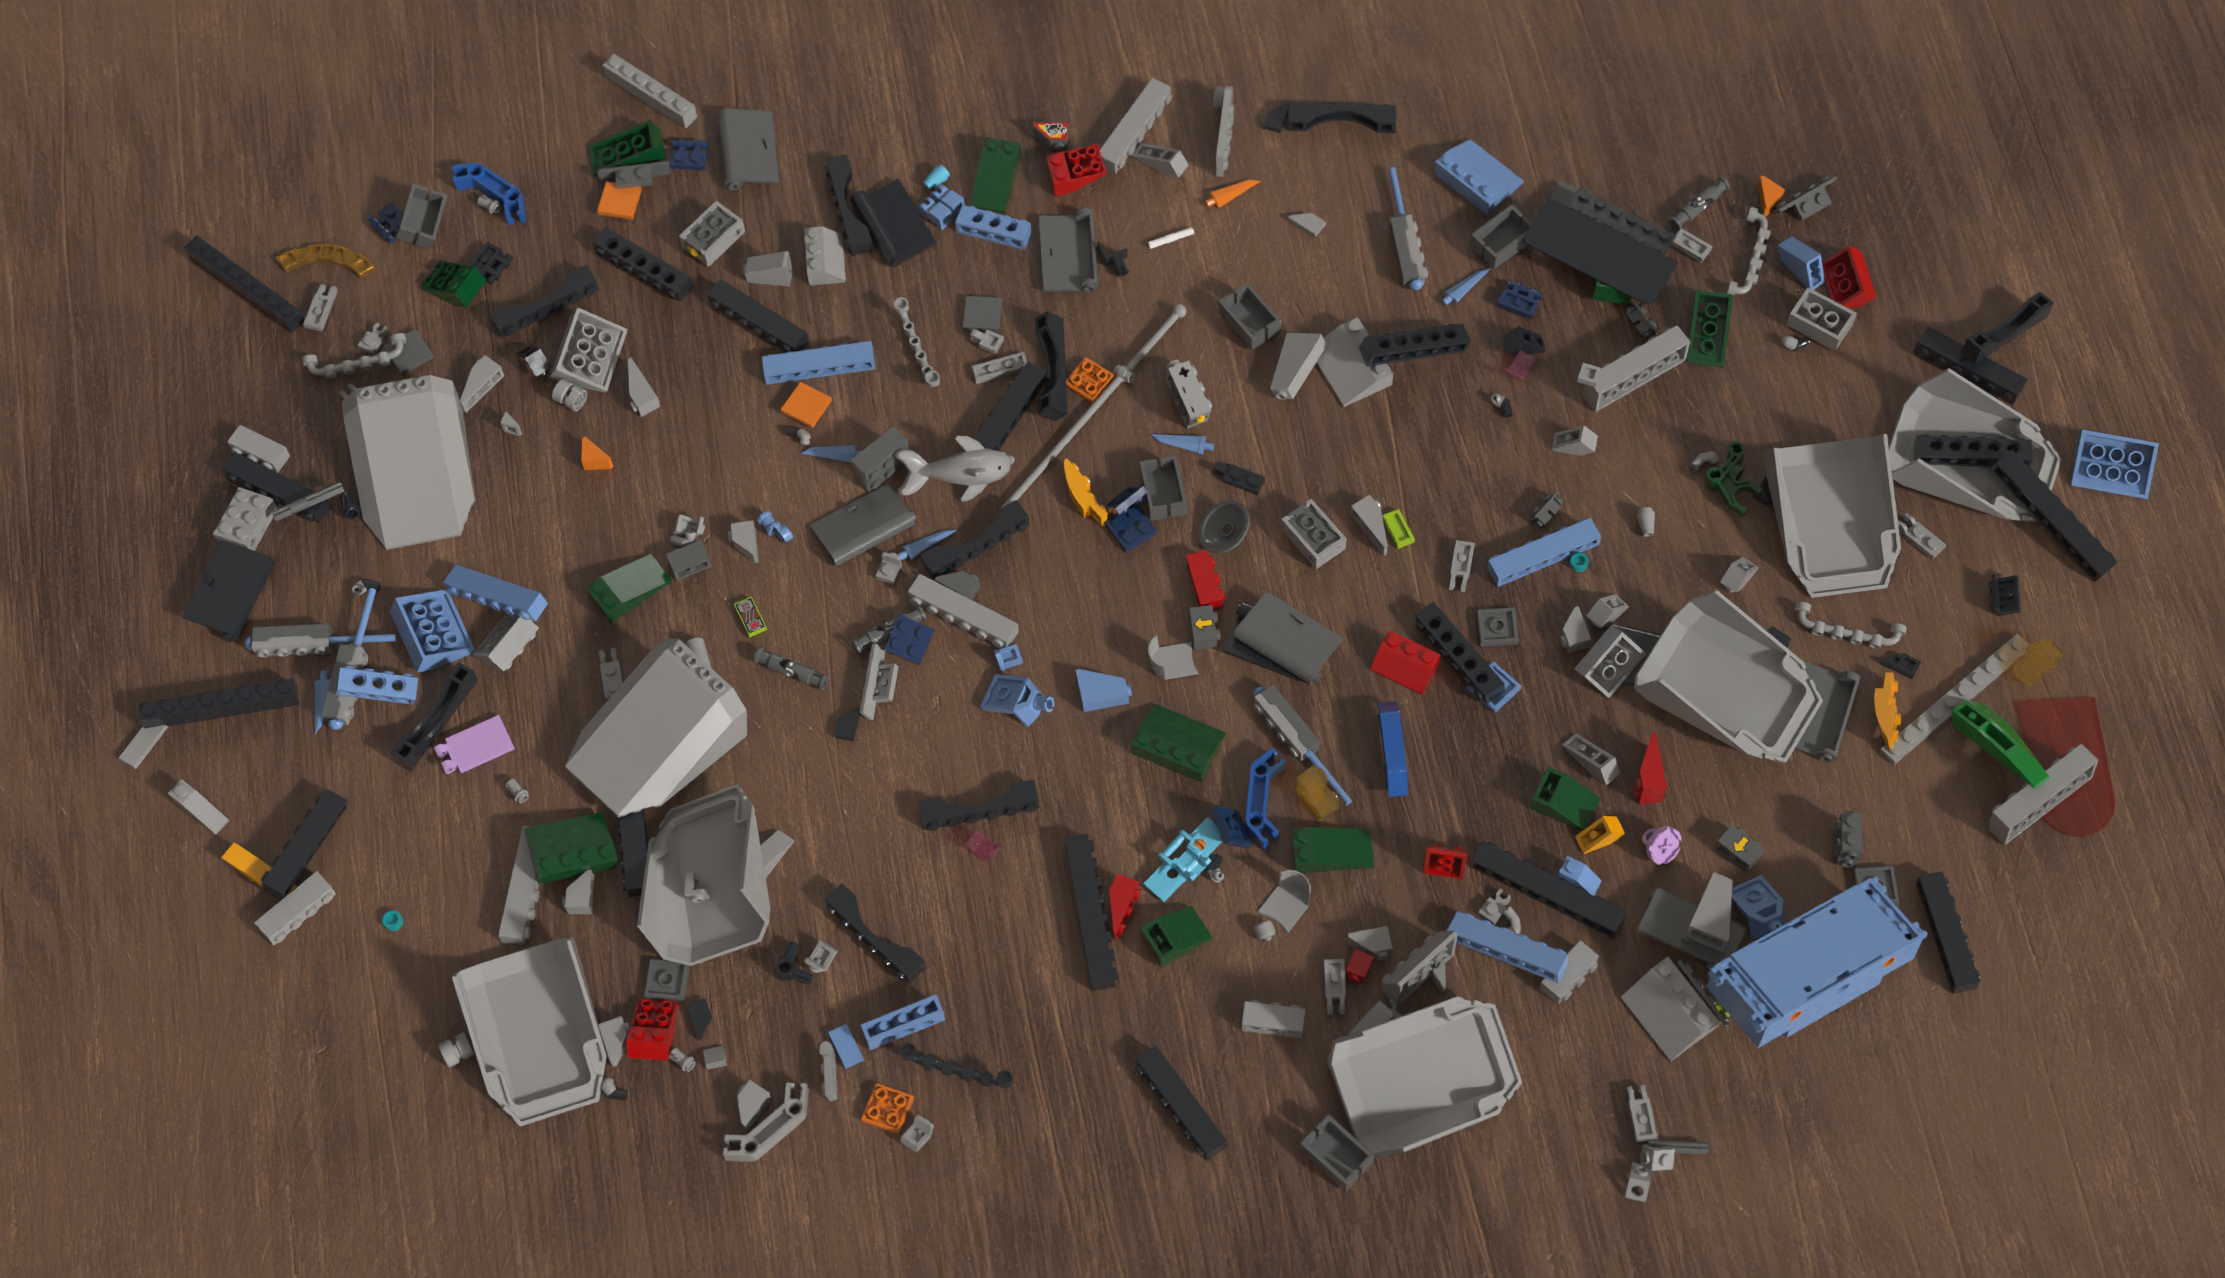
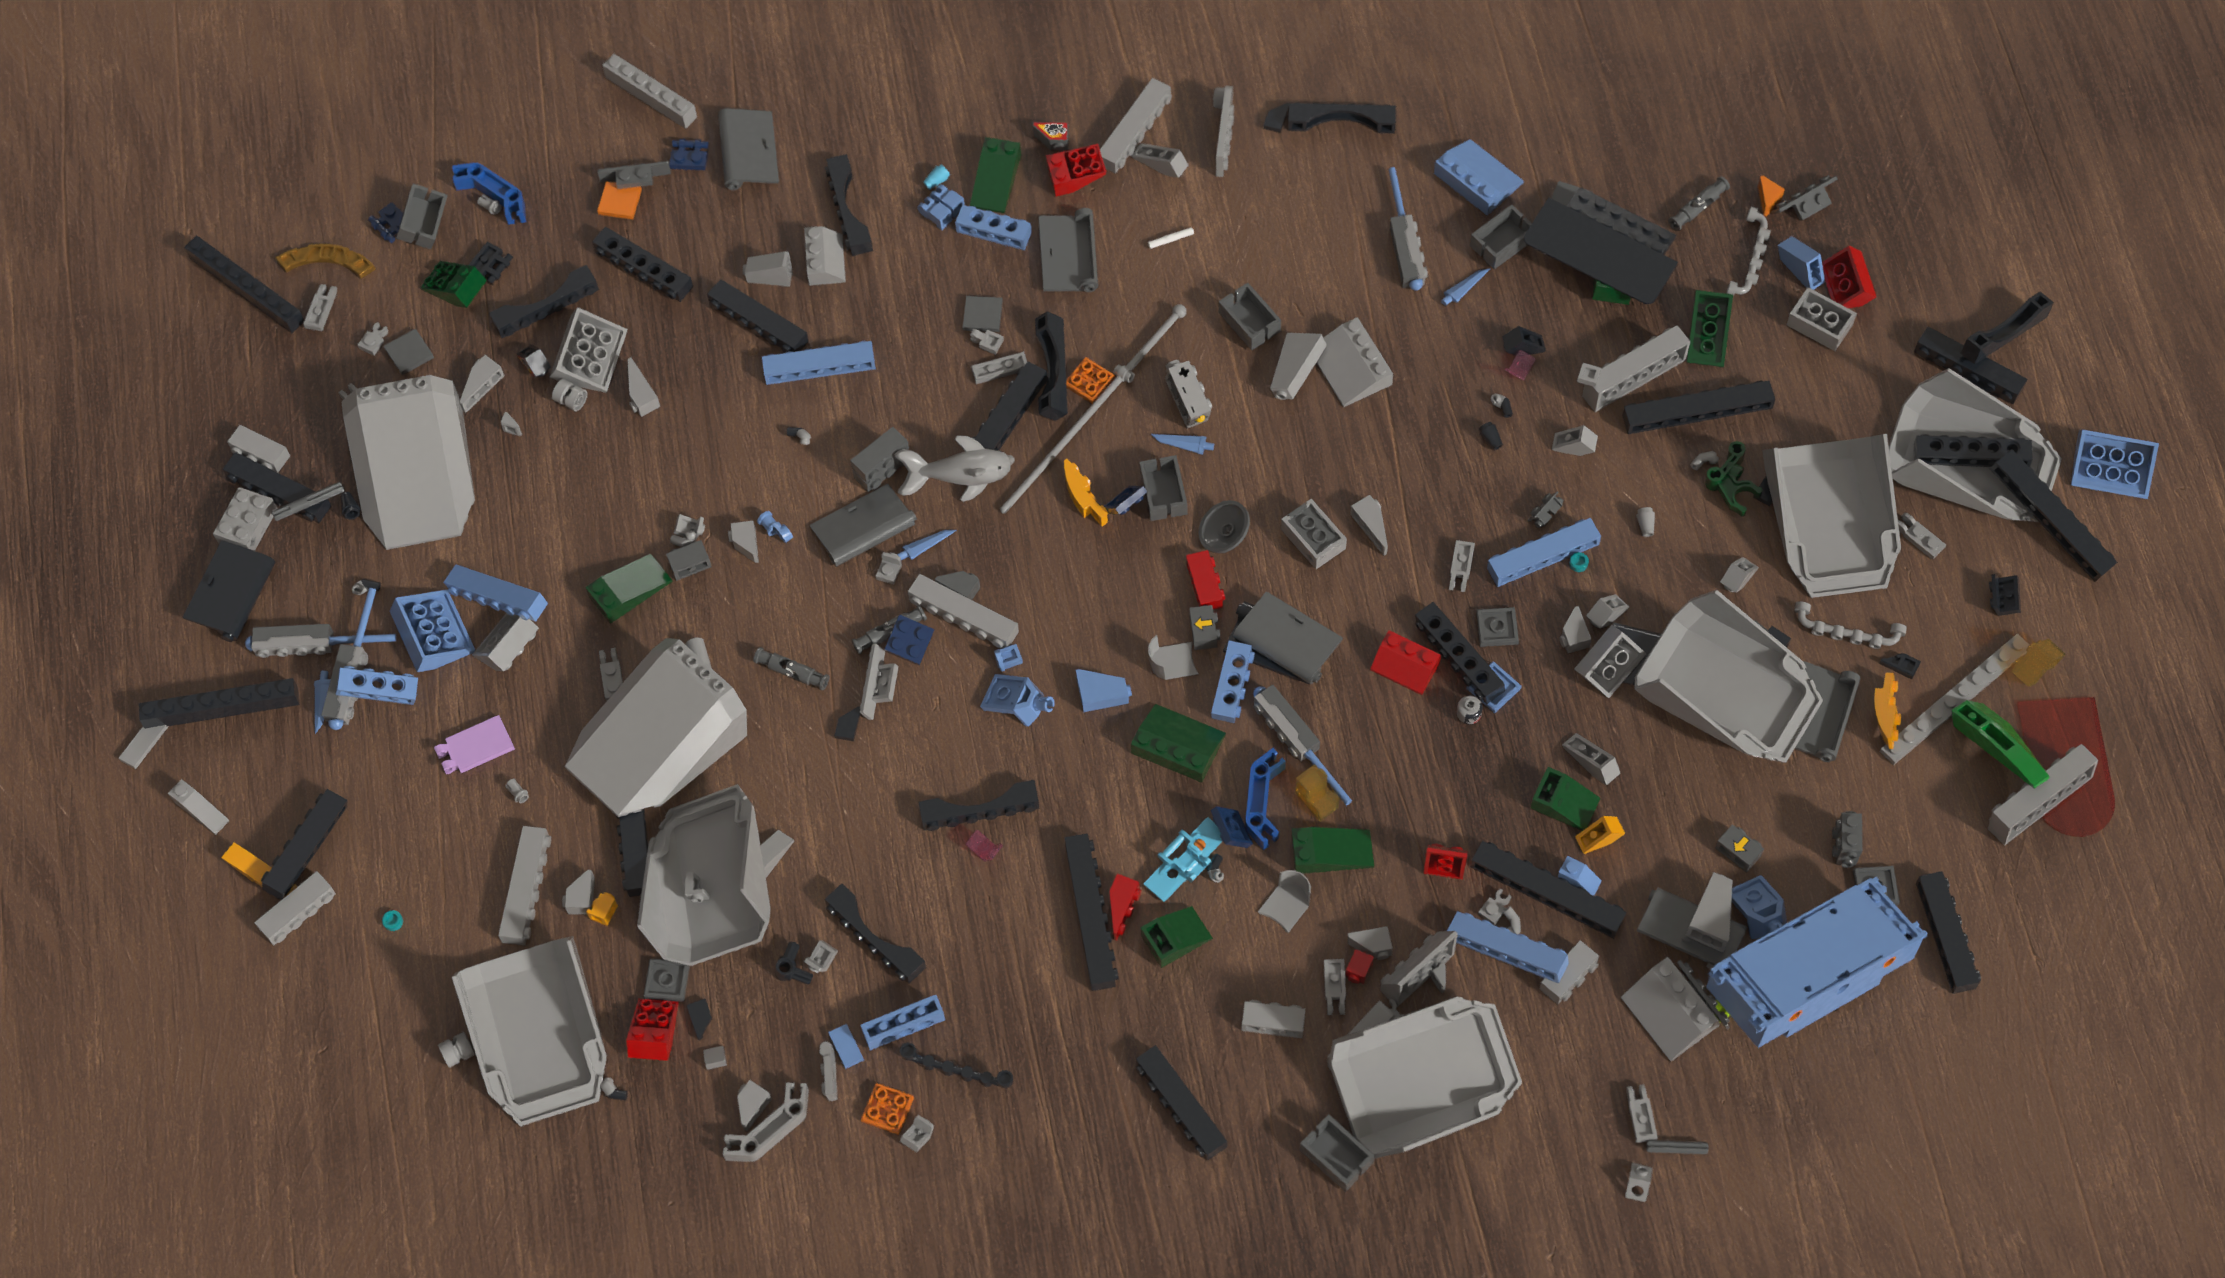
(364, 362): light grey bar -> none
(416, 743): black arch -> none
(570, 847): dark green slope -> none
(593, 457): orange slope -> none
(603, 908): none -> light orange brick
(614, 1036): light grey slope -> none
(628, 148): dark green slope -> none
(686, 1063): light grey pin -> none
(712, 233): piece -> none
(750, 617): tile -> none
(806, 405): orange tile -> none
(839, 453): medium blue bar -> none
(893, 222): black door -> none
(932, 377): light grey bar -> none
(943, 559): black arch -> none
(1115, 259): black bracket -> none
(1131, 528): dark blue plate -> none
(1226, 194): orange bar -> none
(1235, 652): none -> medium blue brick
(1239, 477): black hinge -> none
(1264, 930): light grey piece -> none
(1308, 222): light grey tile -> none
(1393, 748): blue piece -> none
(1398, 528): lime tile -> none
(1414, 344): black brick -> none
(1469, 709): none -> light grey head
(1491, 435): none -> black cone
(1519, 303): dark blue plate -> none
(1646, 325): dark grey hinge -> none
(1651, 780): red slope -> none
(1657, 1158): light grey bracket -> none
(1662, 844): lavender tile -> none
(1692, 245): light grey plate -> none
(1698, 407): none -> black brick
(1794, 344): arm -> none

